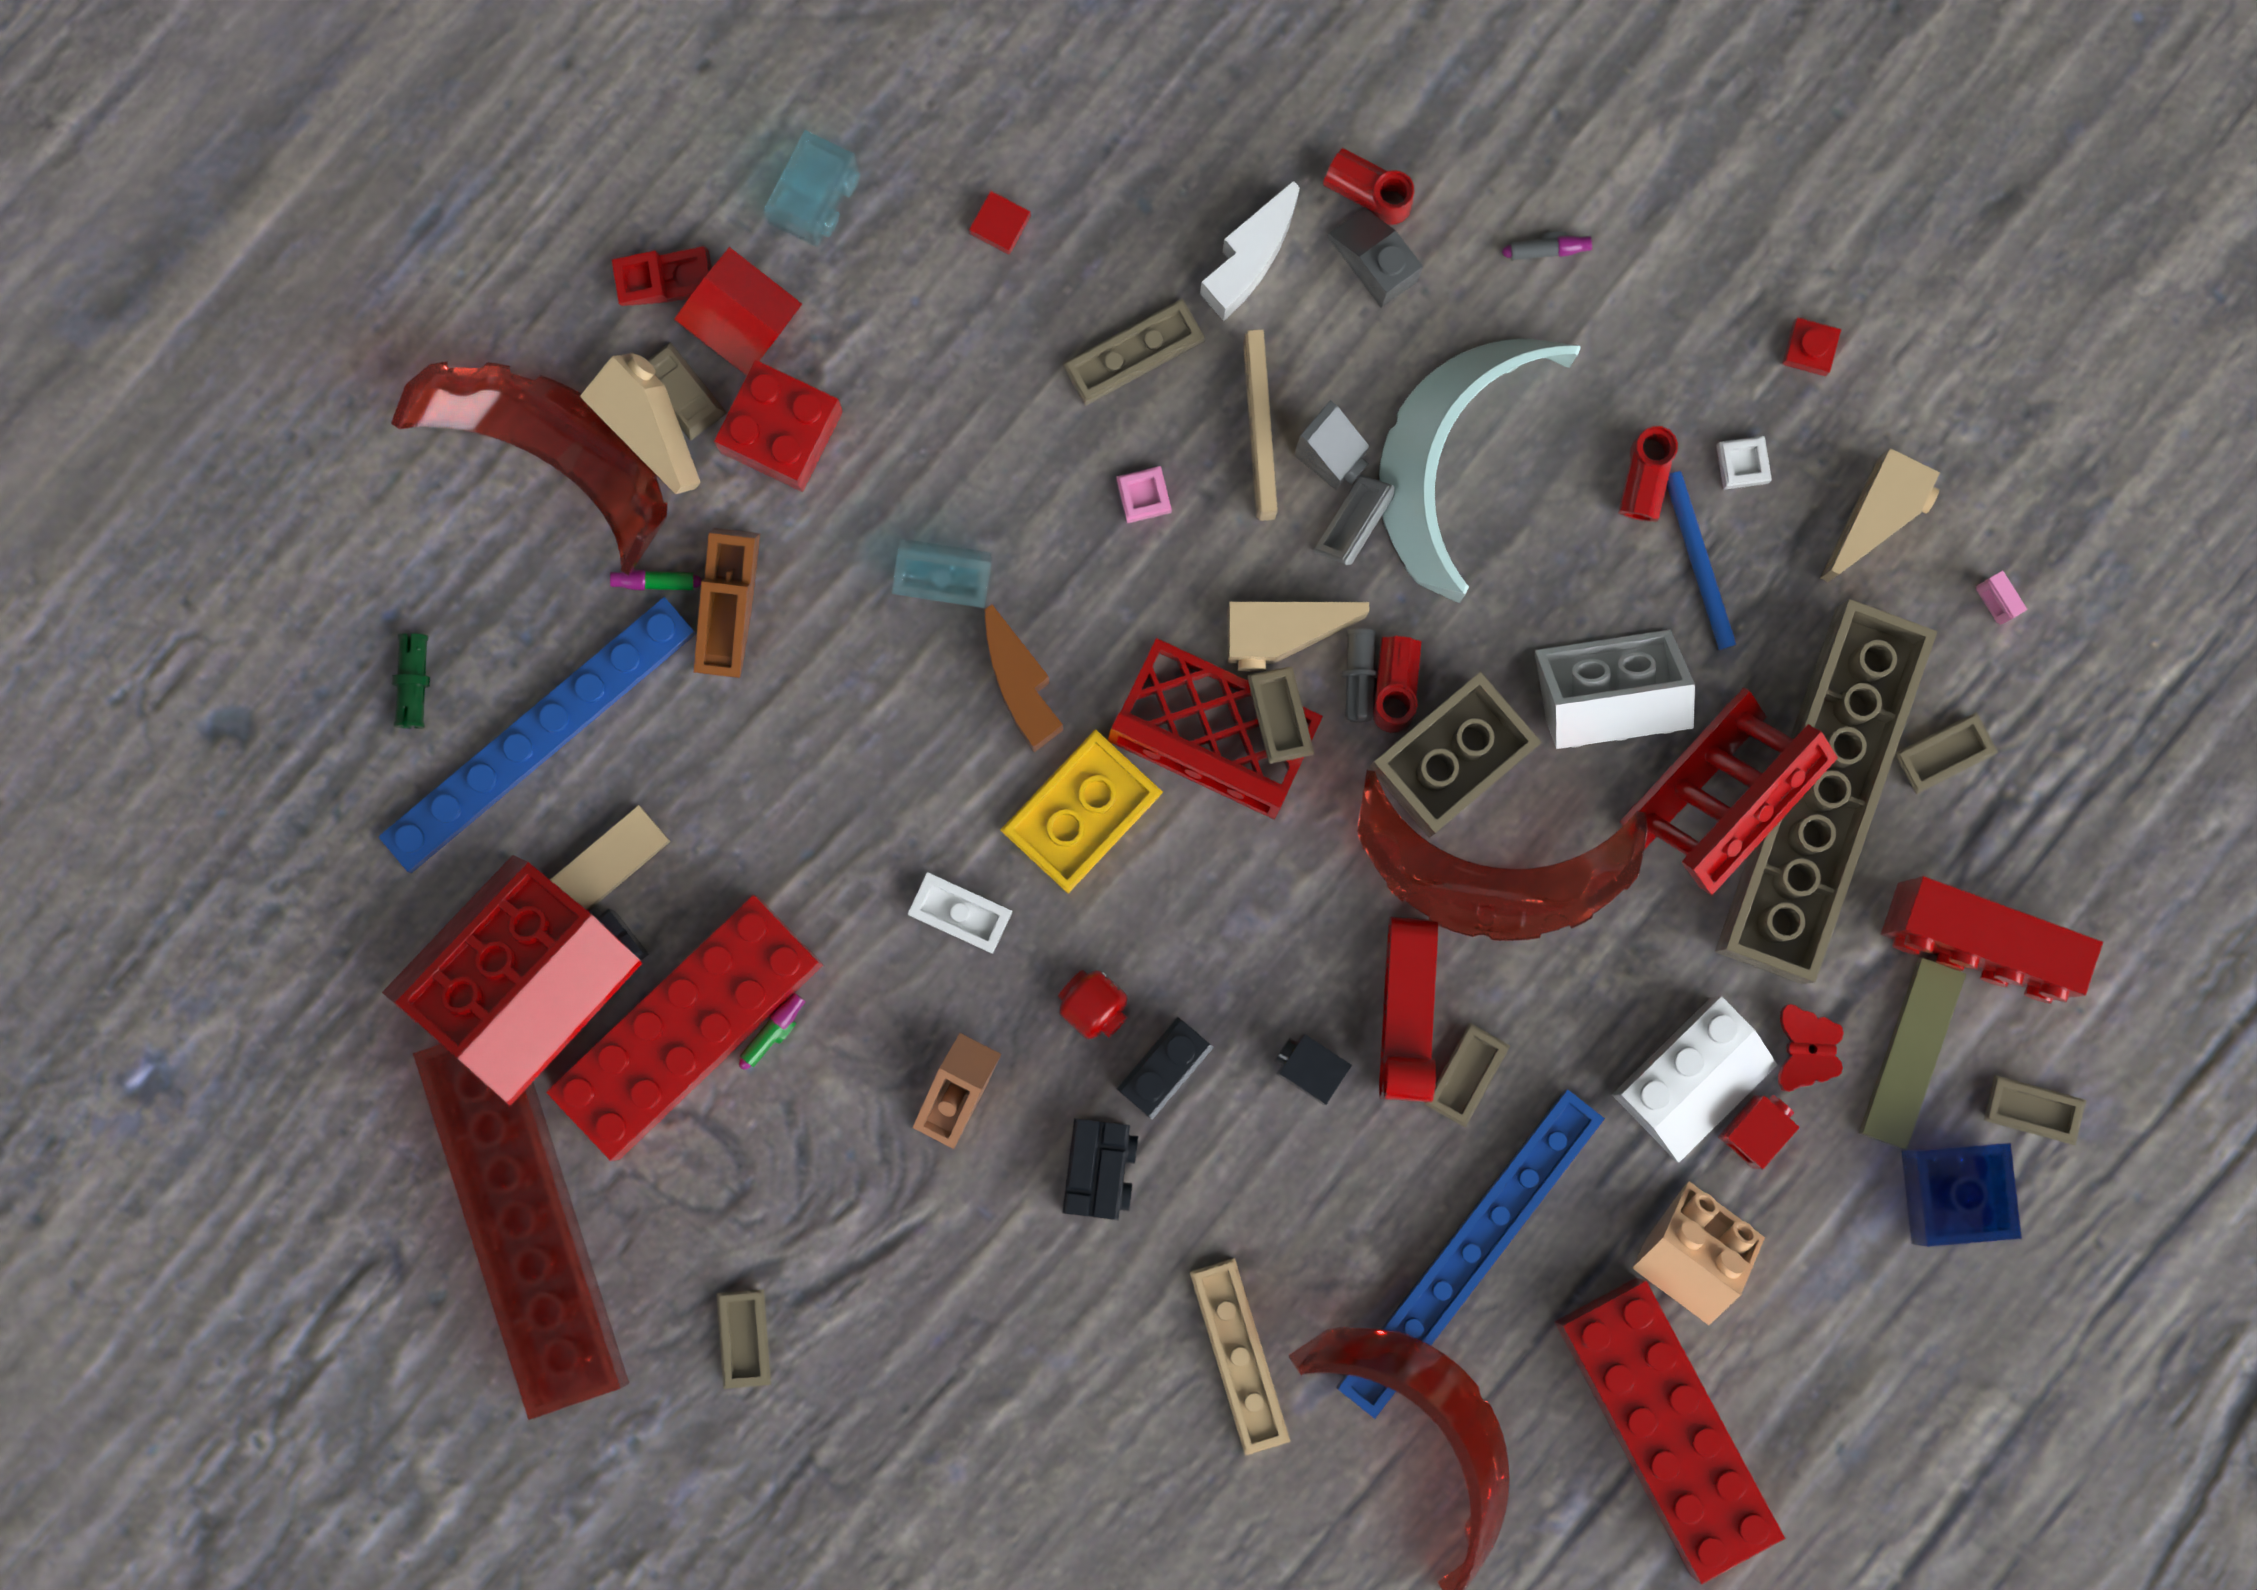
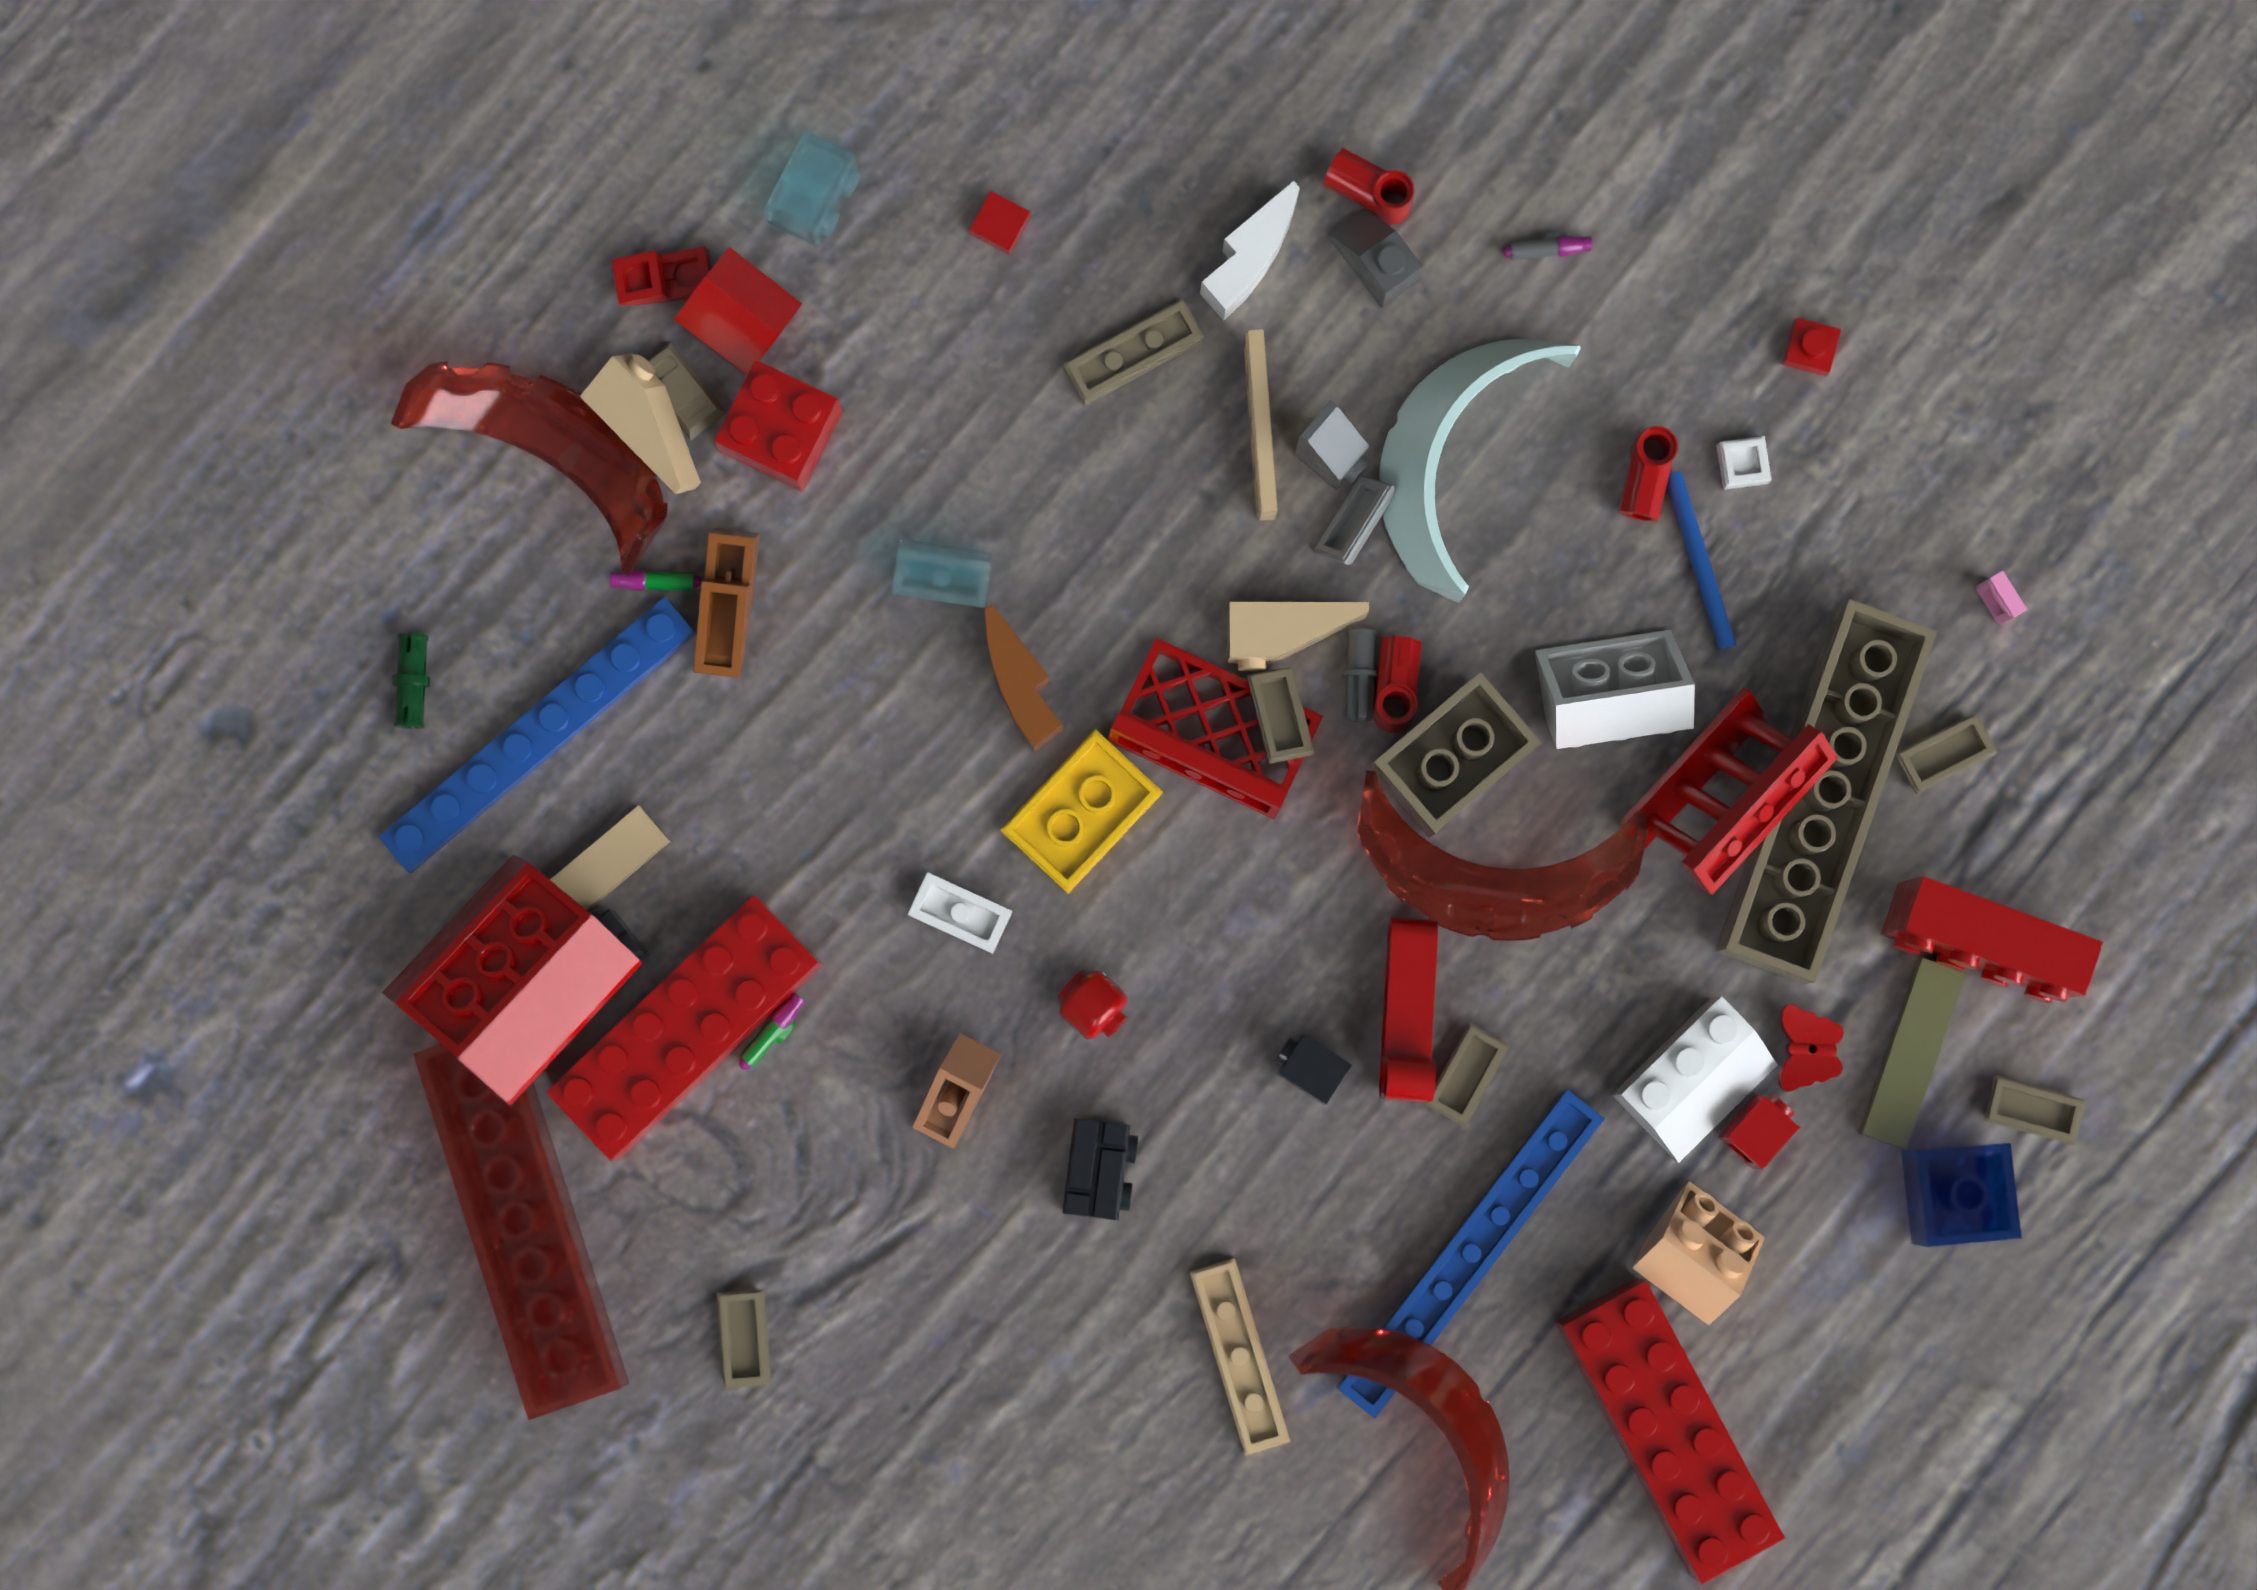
(1143, 494): bright pink tile -> none
(1165, 1068): black brick -> none
(1890, 499): tan slope -> none

